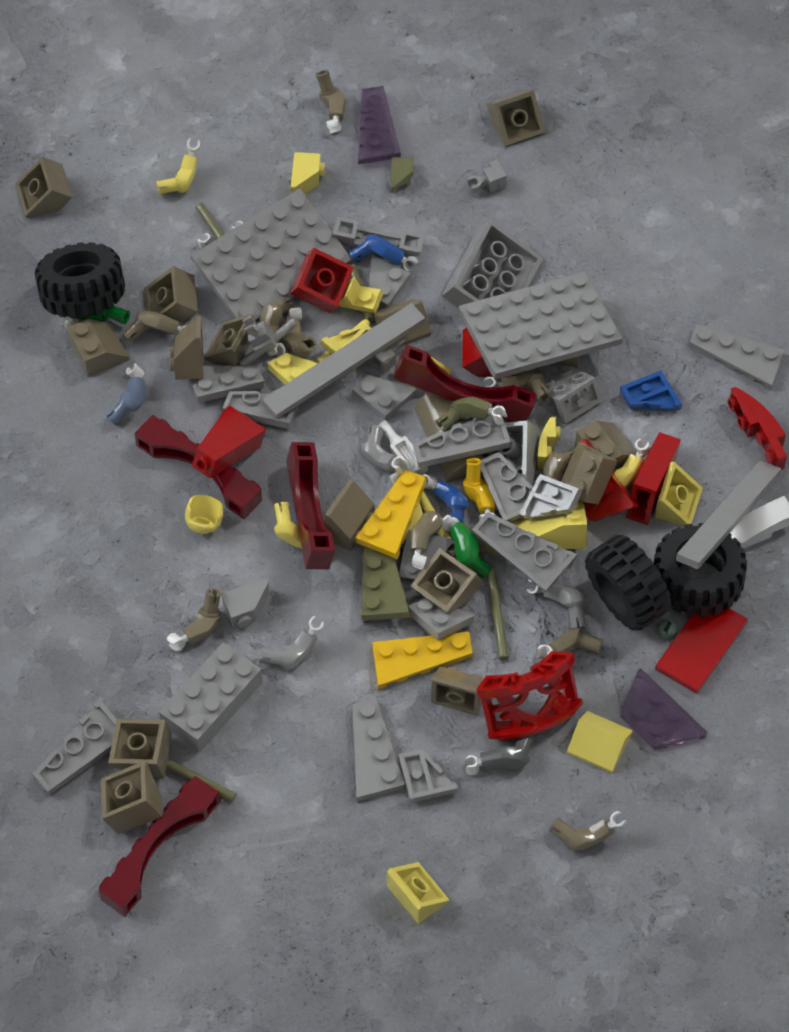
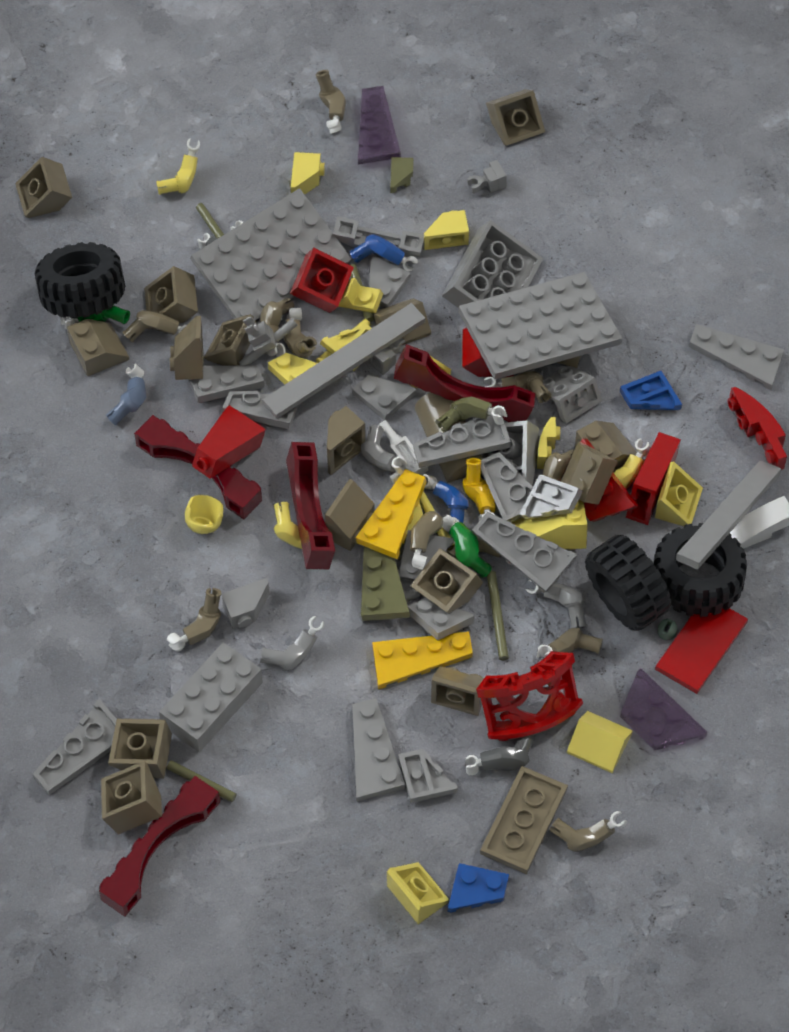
(344, 438): none -> dark tan slope
(447, 231): none -> light yellow slope
(477, 887): none -> blue wing
(523, 820): none -> dark tan plate

